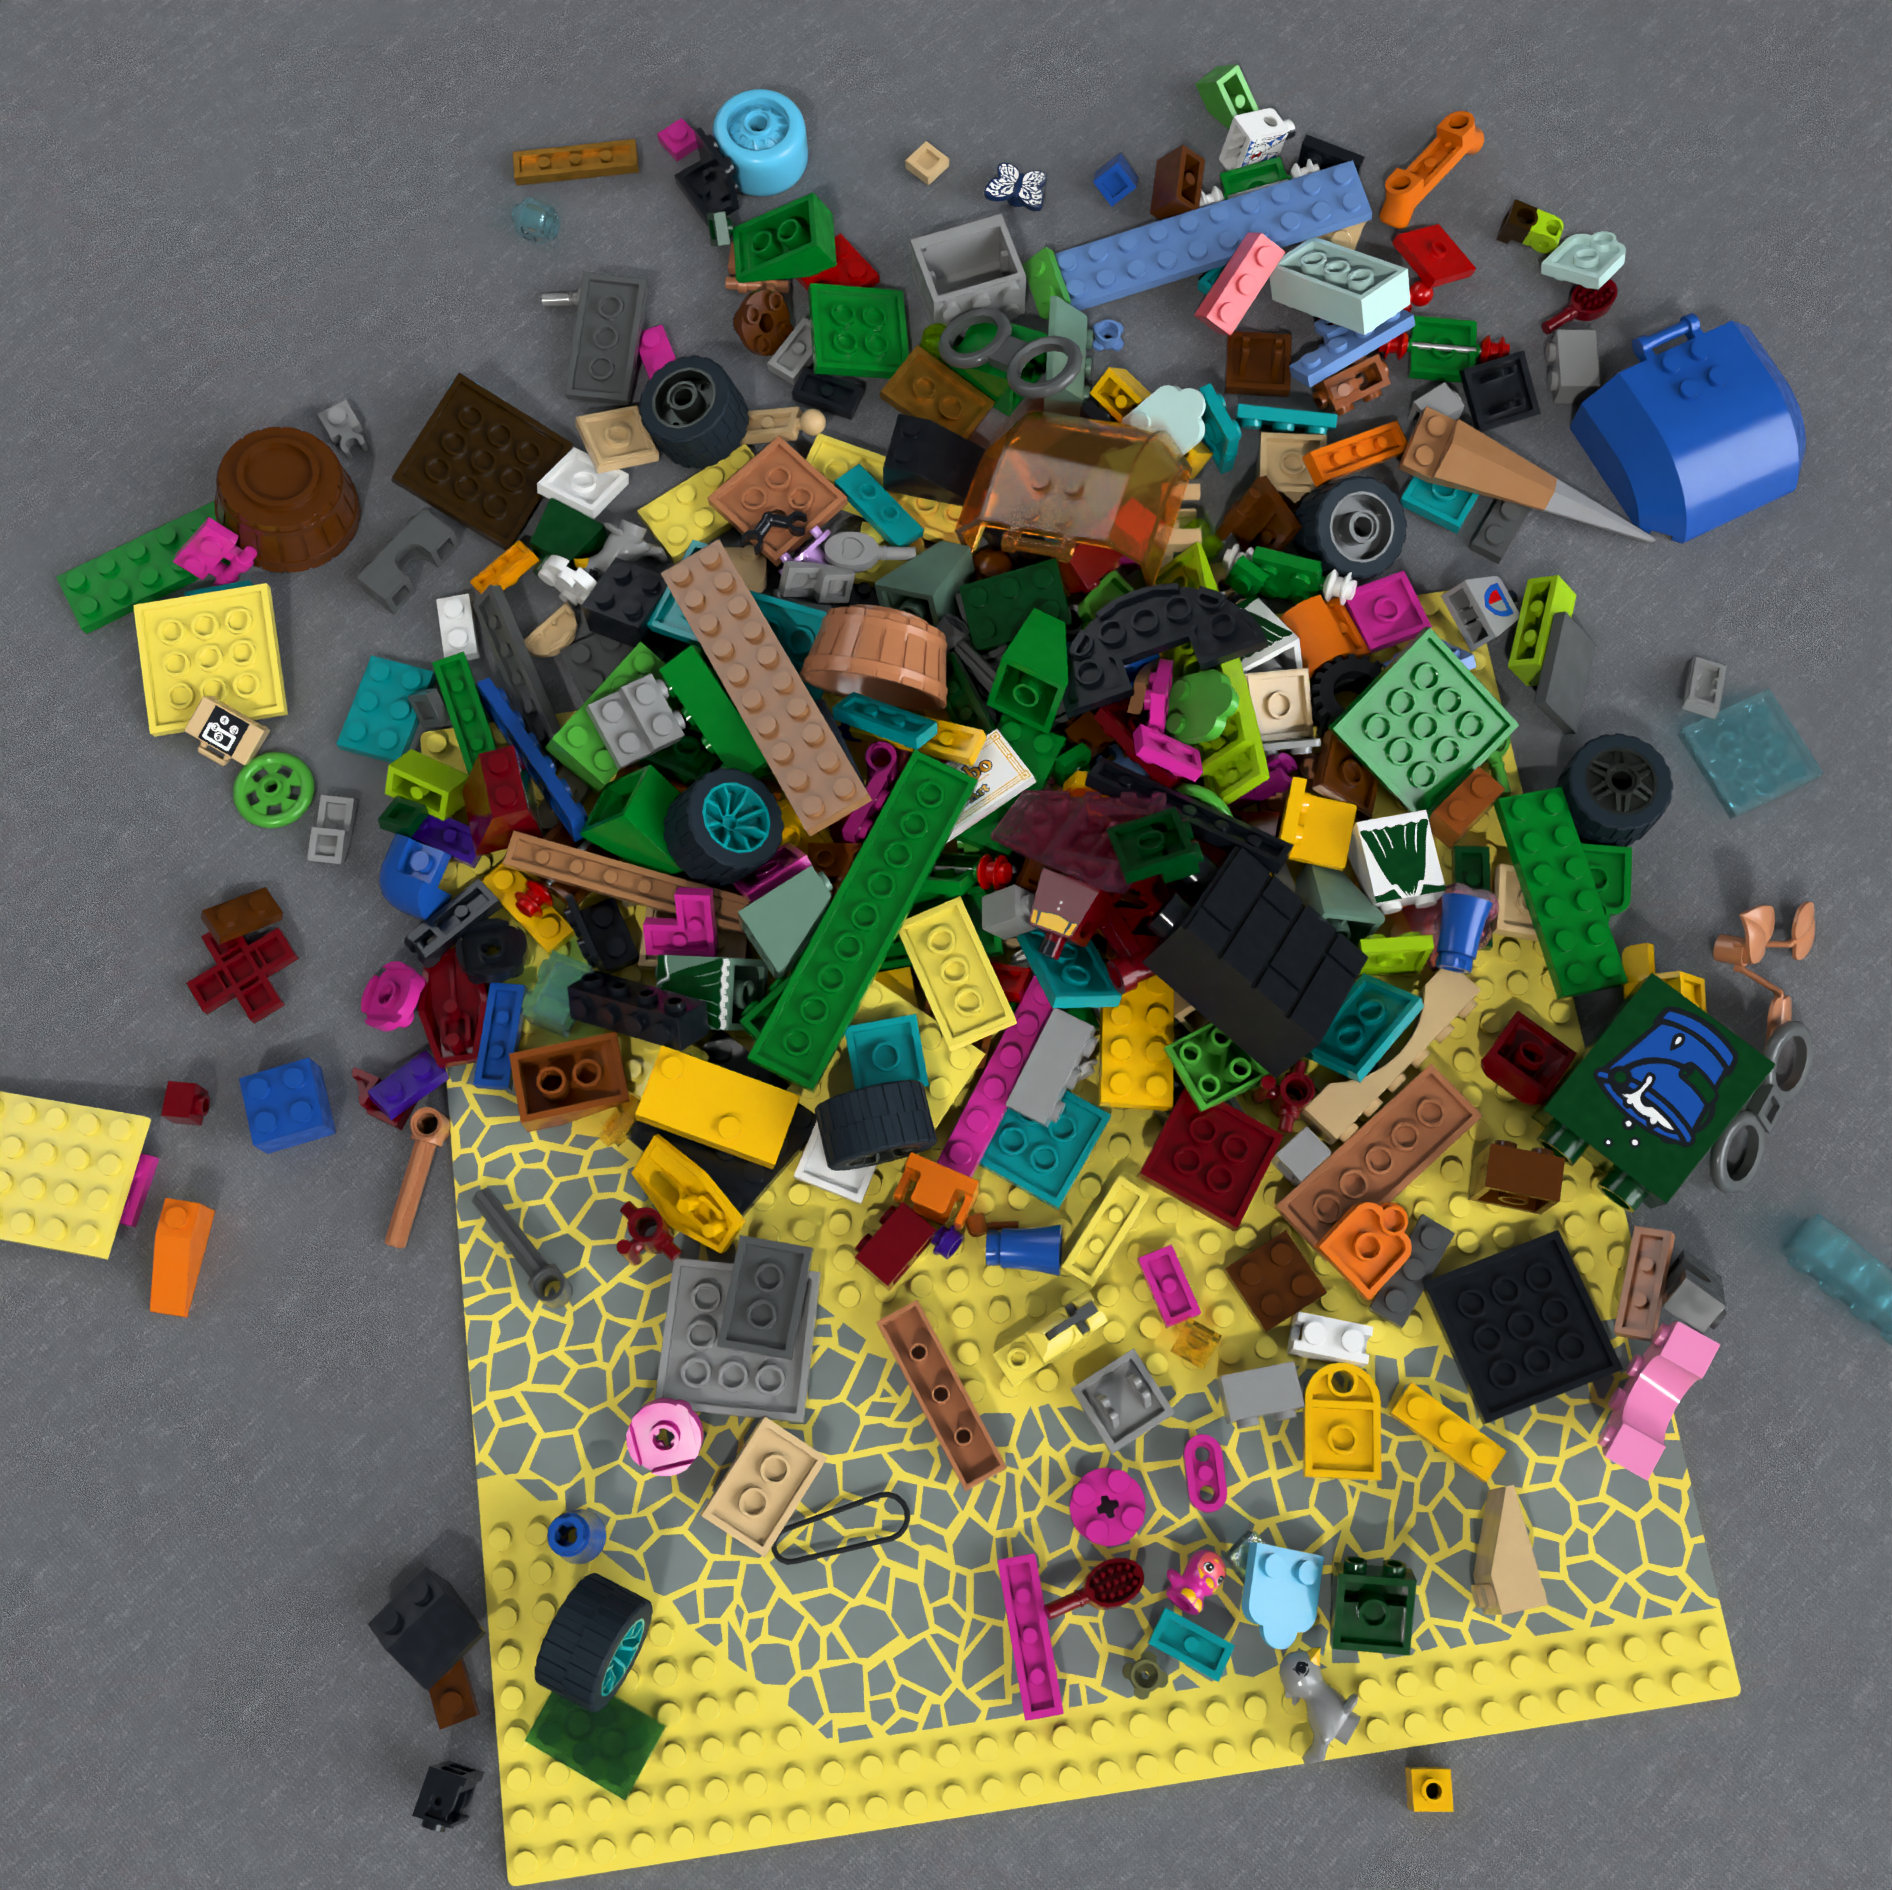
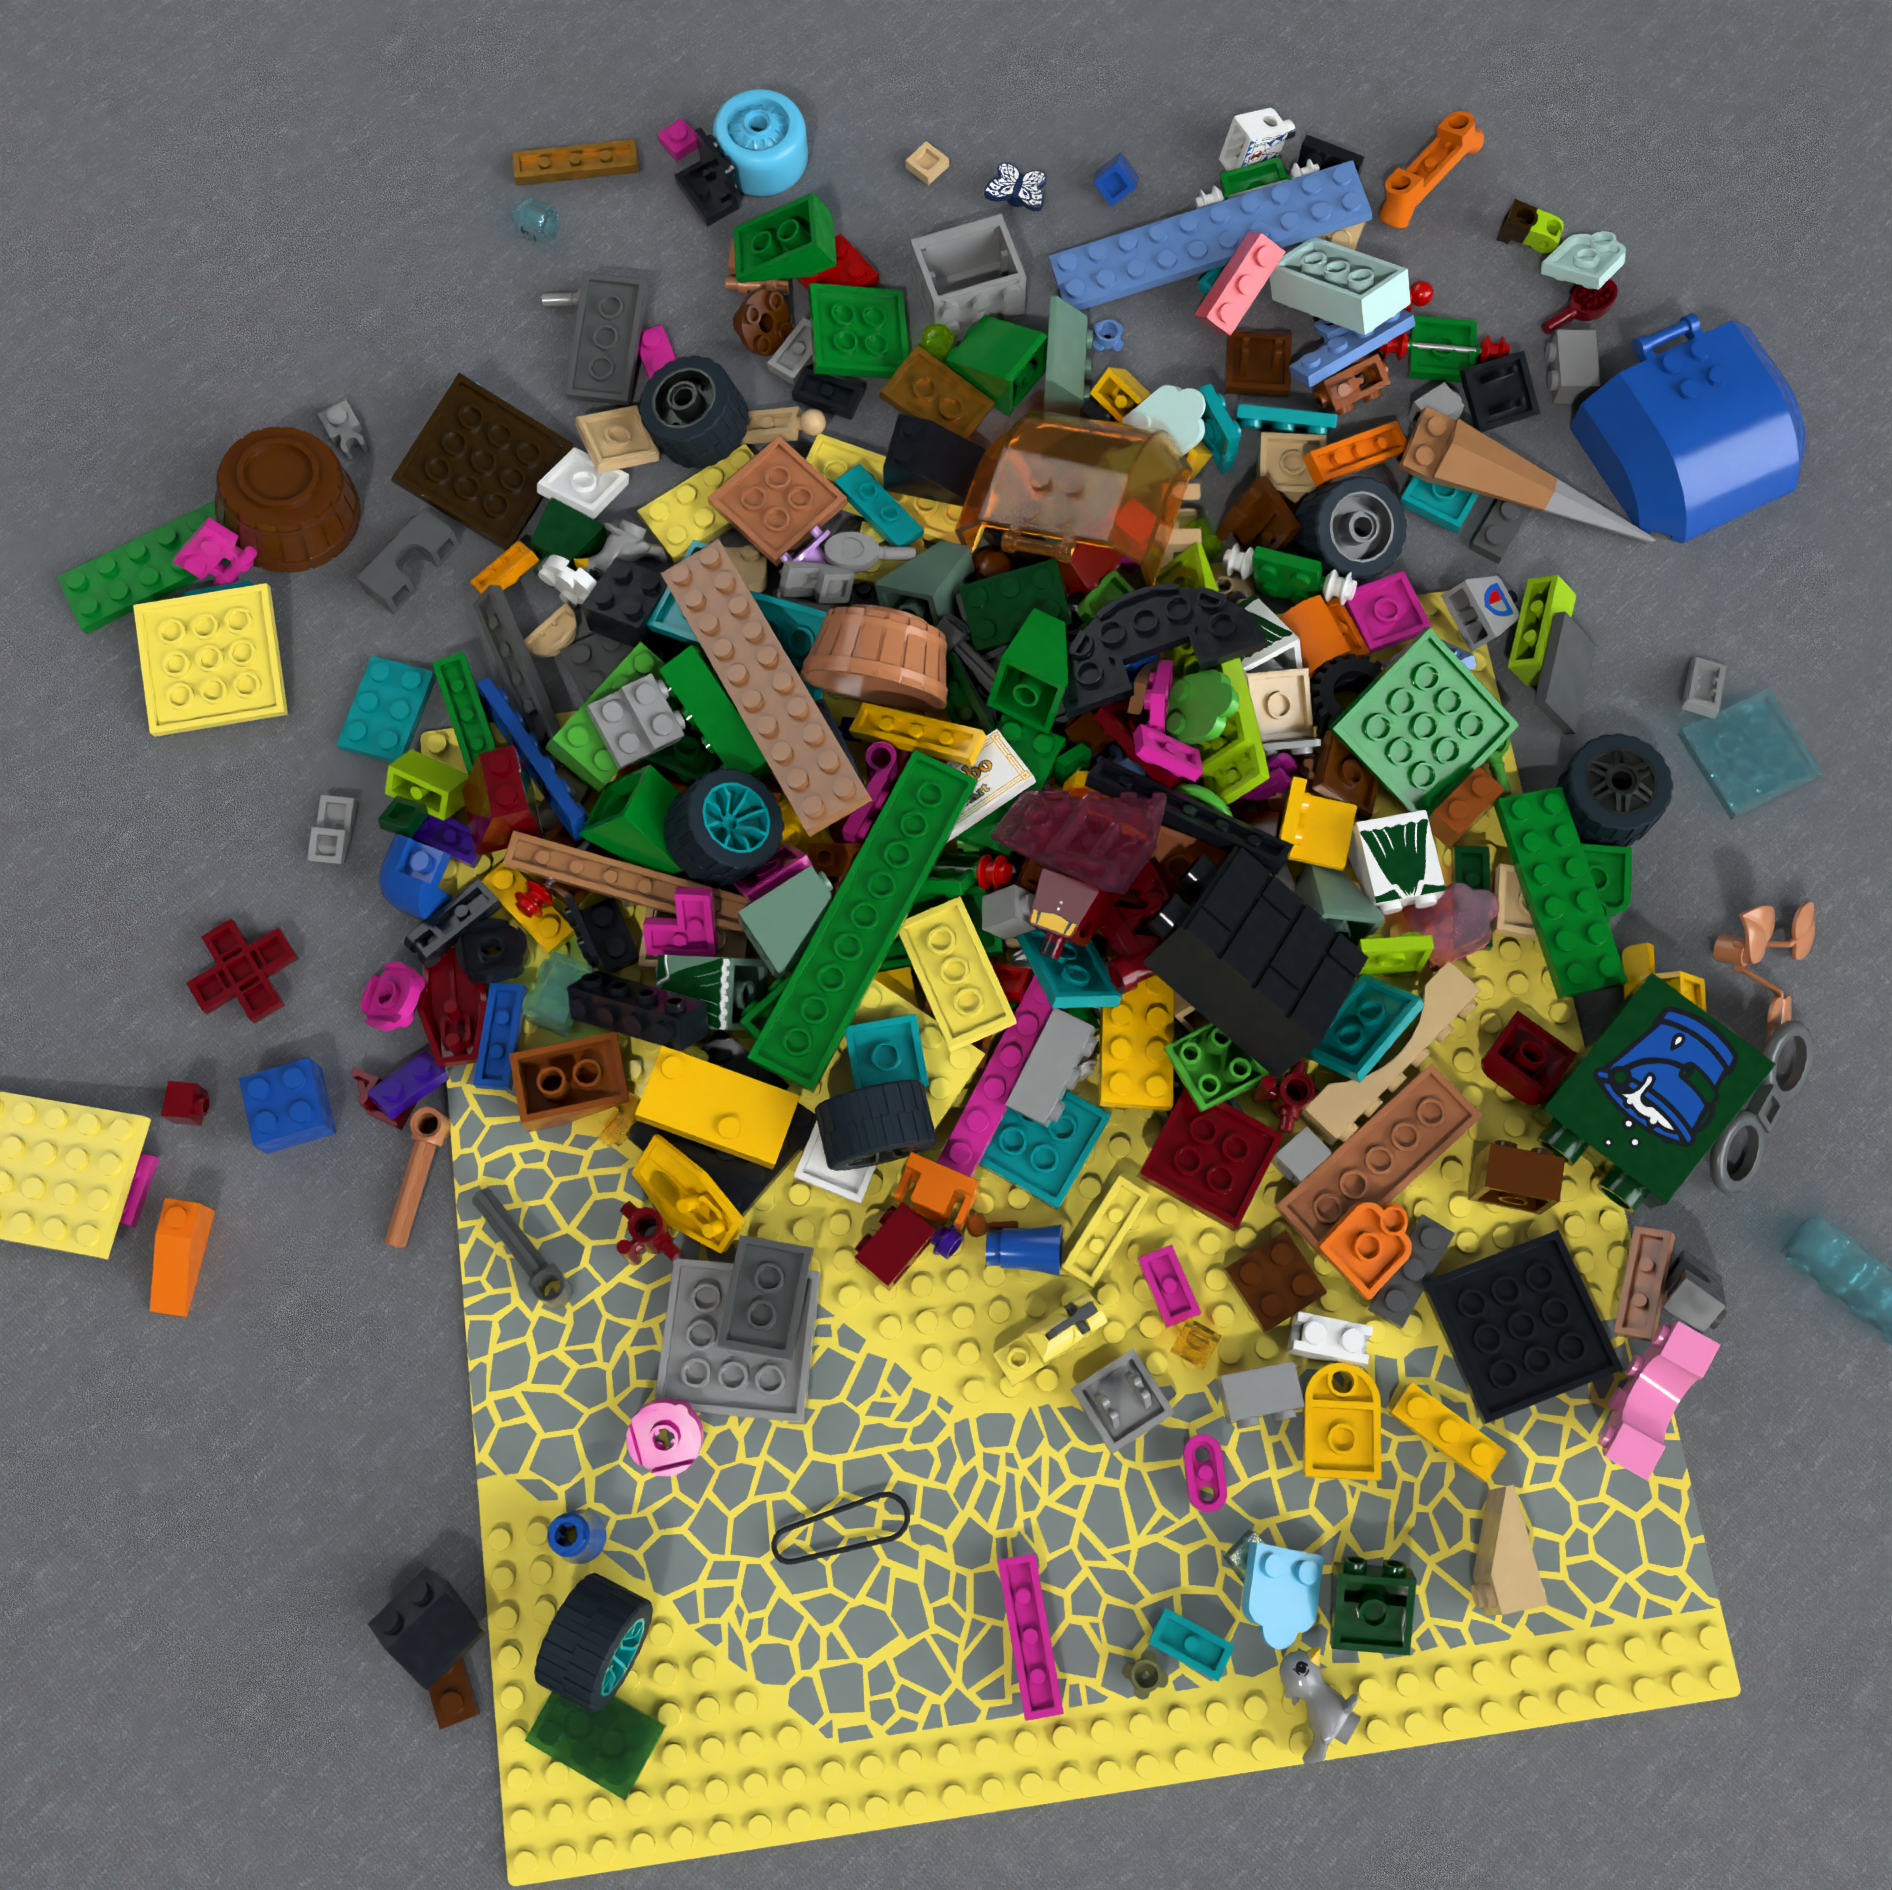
(225, 731): piece -> none
(241, 915): reddish brown plate -> none
(291, 809): bright green plate -> none
(429, 707): dark grey plate -> none
(444, 1795): black hinge -> none
(458, 626): white plate -> none
(719, 228): plate -> none
(763, 1486): tan plate -> none
(770, 520): black arm -> none
(885, 720): teal plate -> none
(941, 1395): nougat piece -> none
(1010, 353): dark grey bar -> none
(1045, 280): bright green plate -> none
(1104, 1588): dark red piece -> none
(1127, 1516): dark pink plate -> none
(1155, 847): dark green plate -> none
(1177, 183): reddish brown brick -> none
(1200, 1579): dark pink animal -> none
(1226, 93): bright green slope -> none
(1246, 577): green plate -> none
(1416, 1783): yellow plate -> none
(1433, 256): red plate -> none
(1460, 931): blue plant -> none

